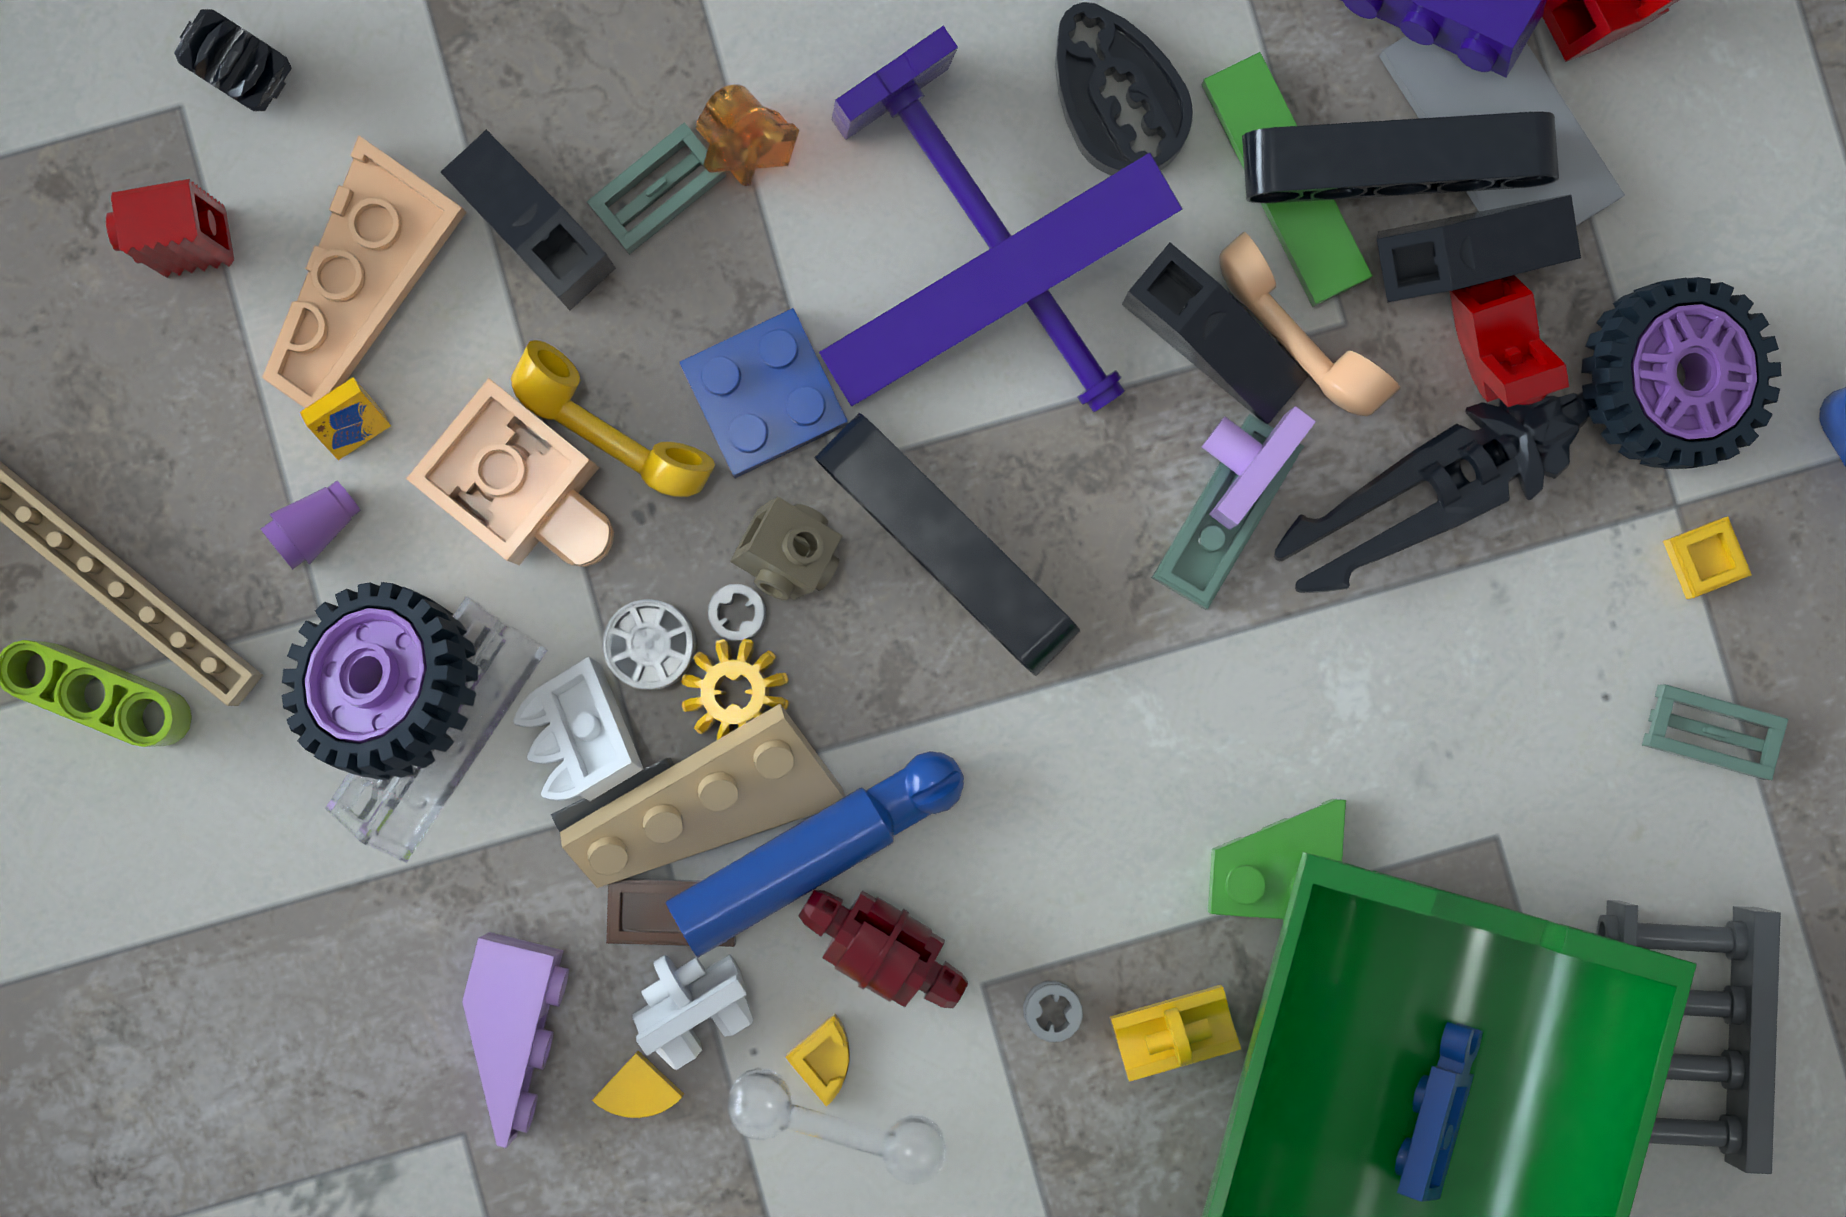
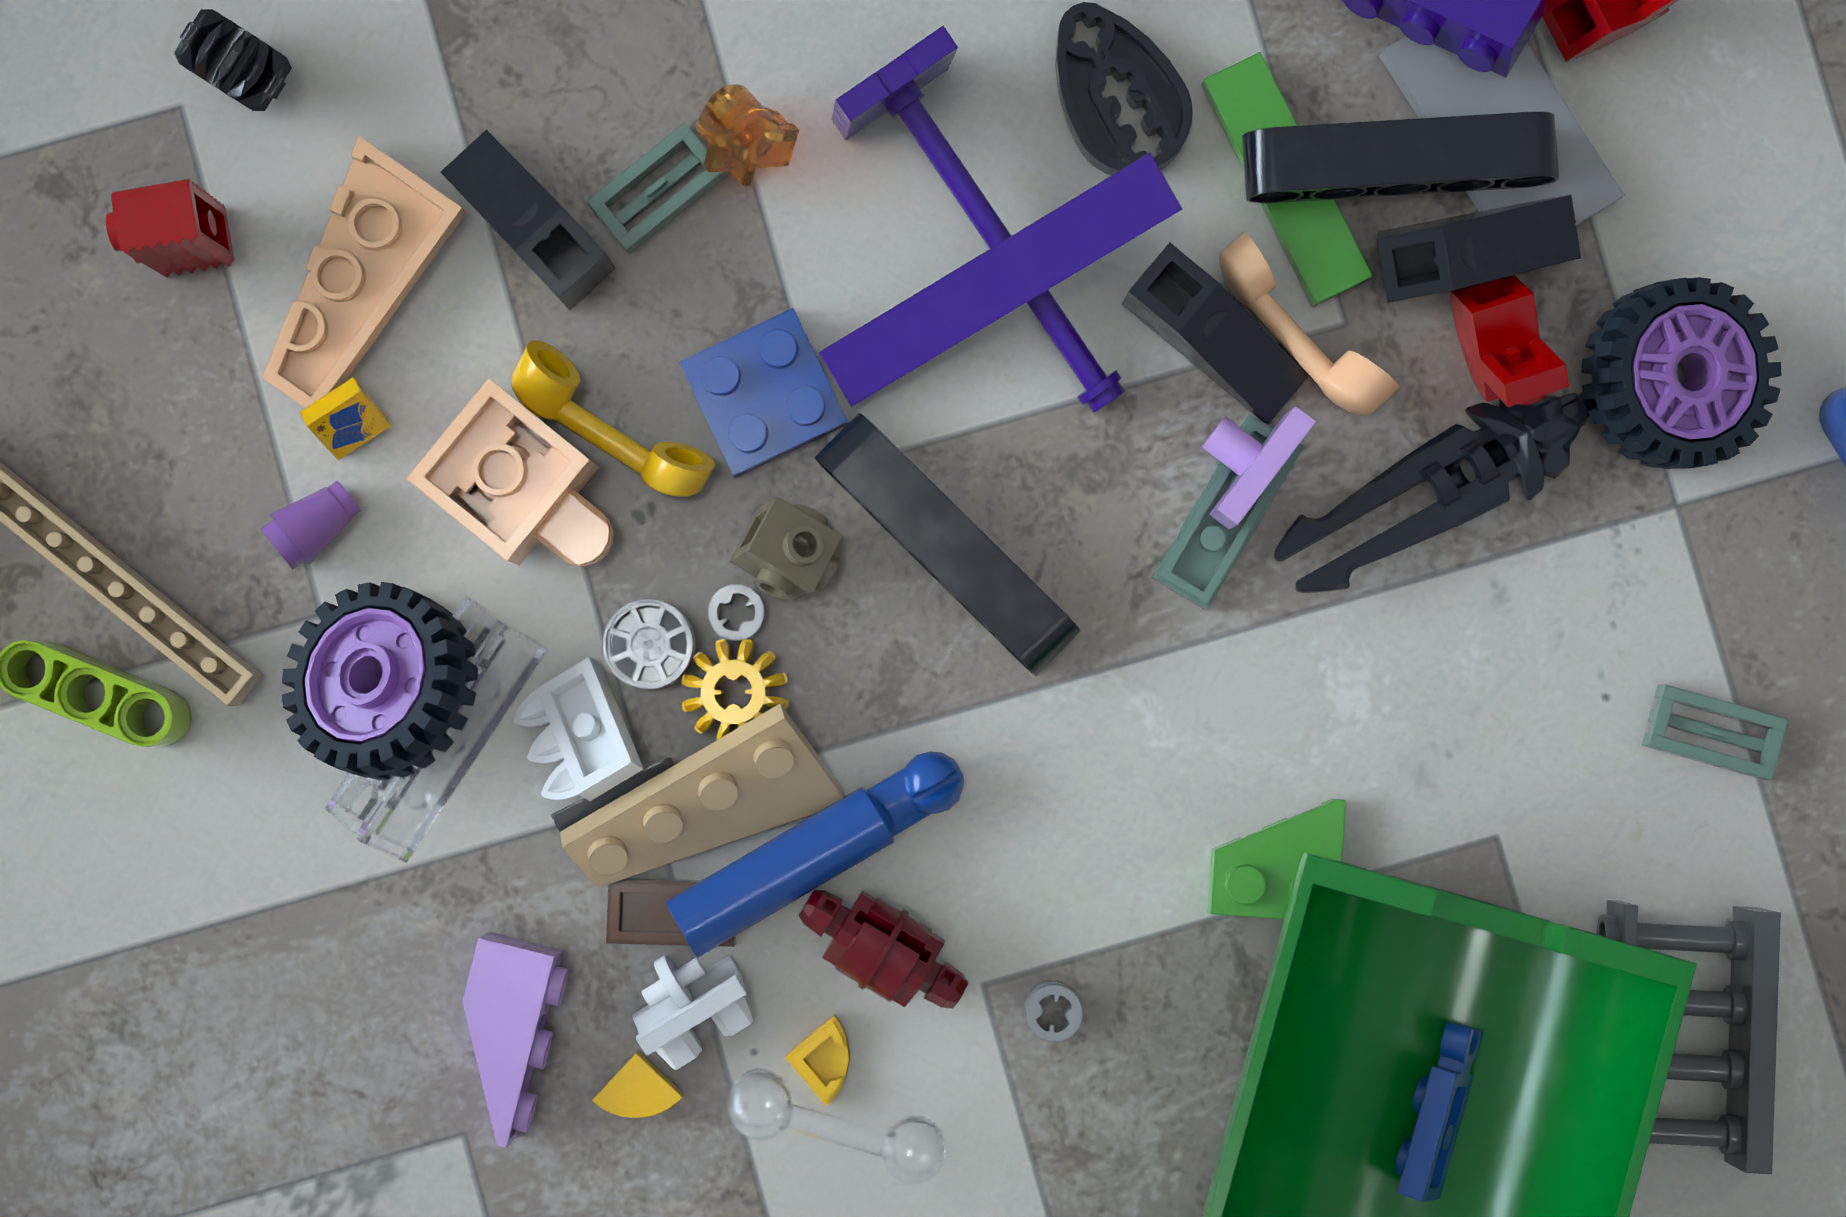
(1175, 1033): yellow hips -> none
(1707, 557): yellow tile -> none

